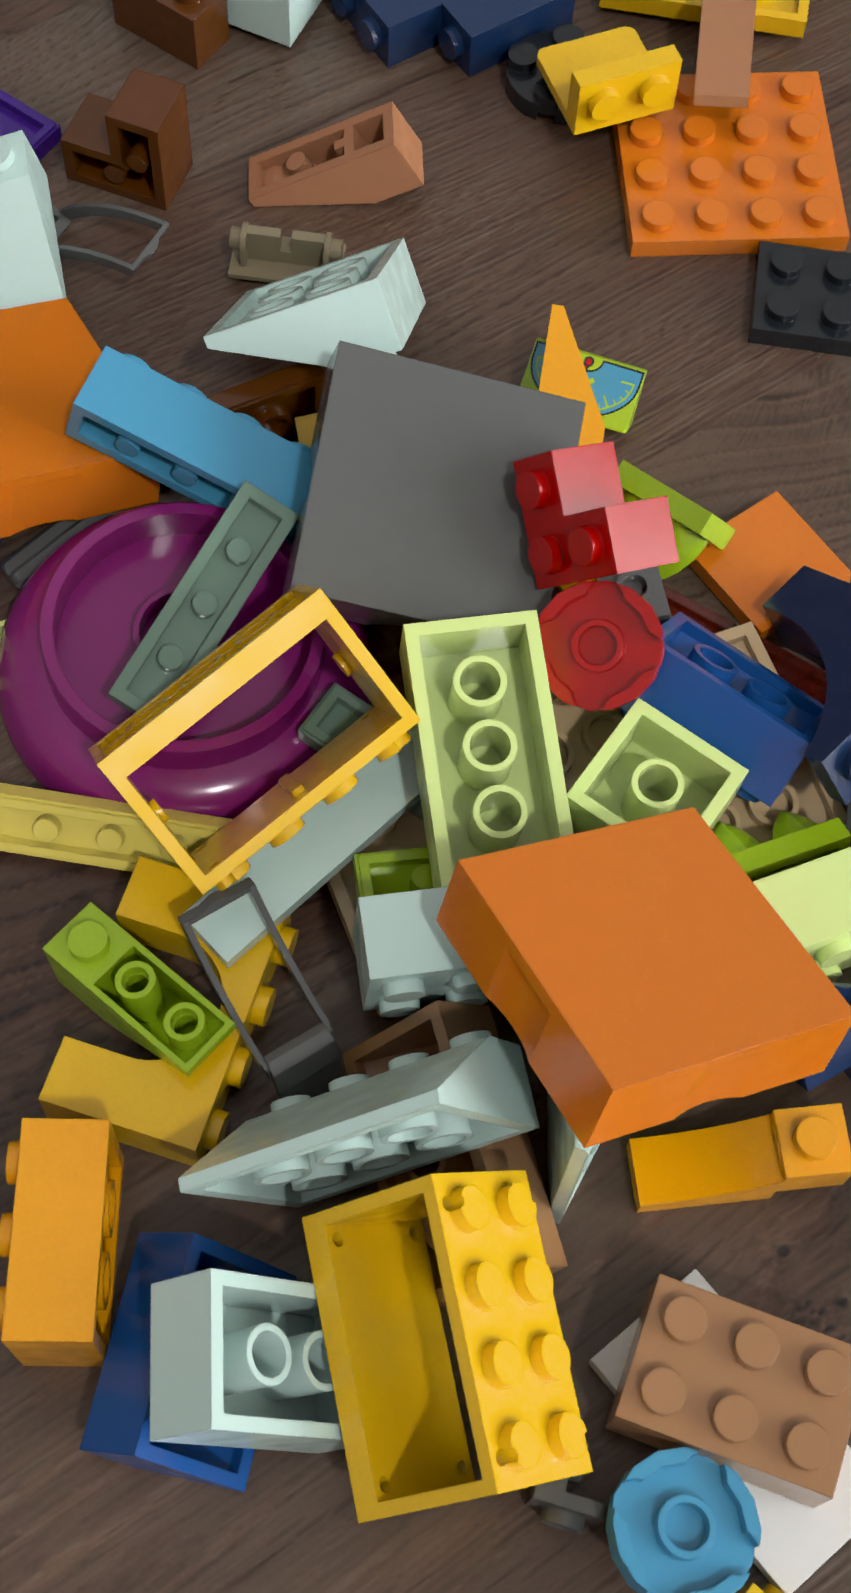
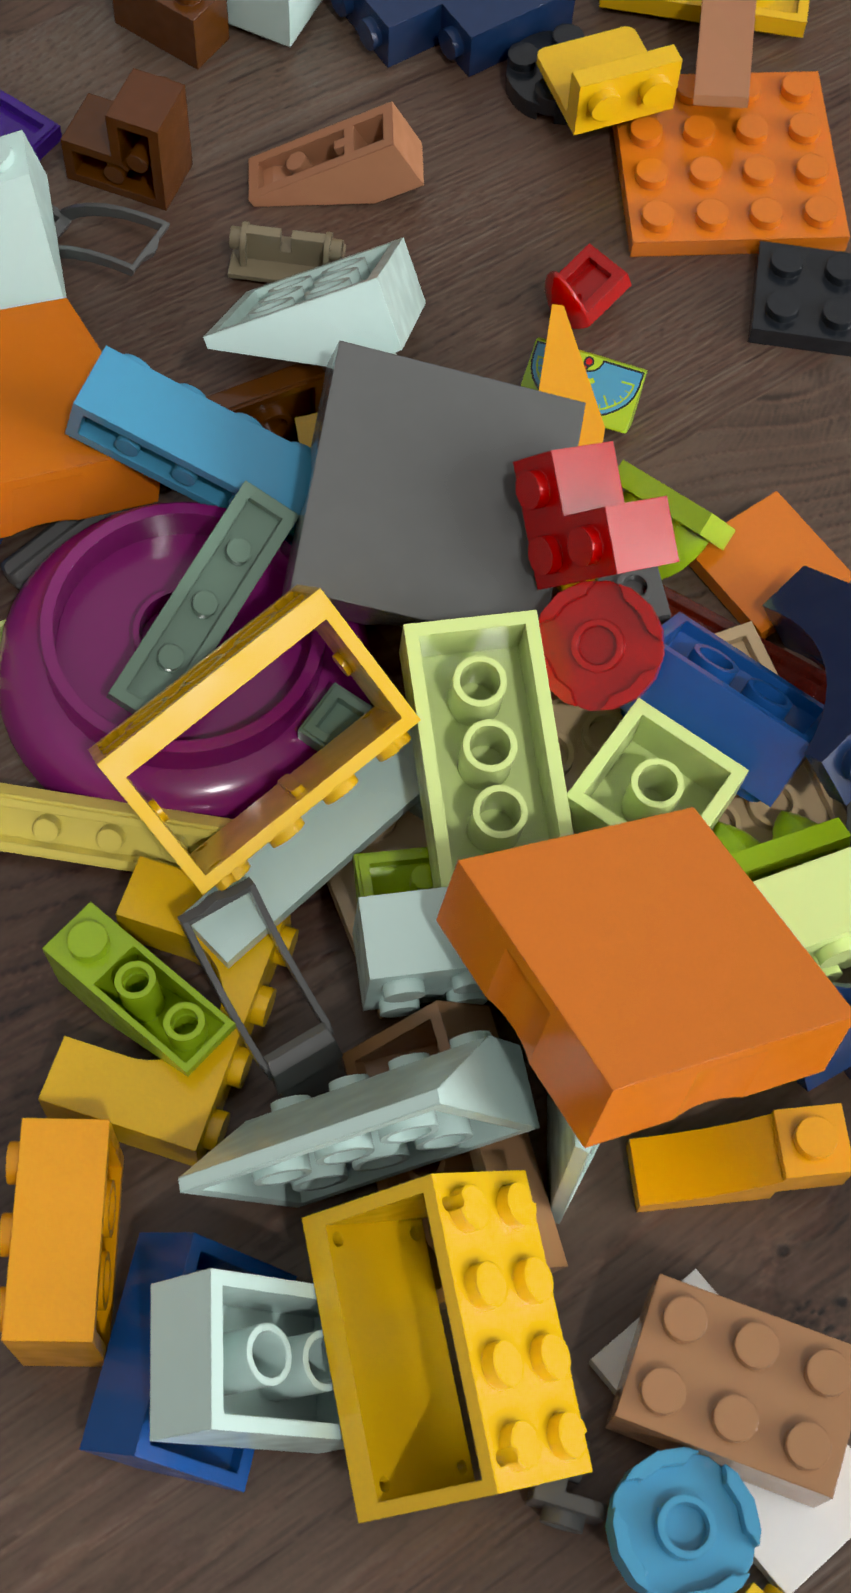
(586, 286): none -> red plate

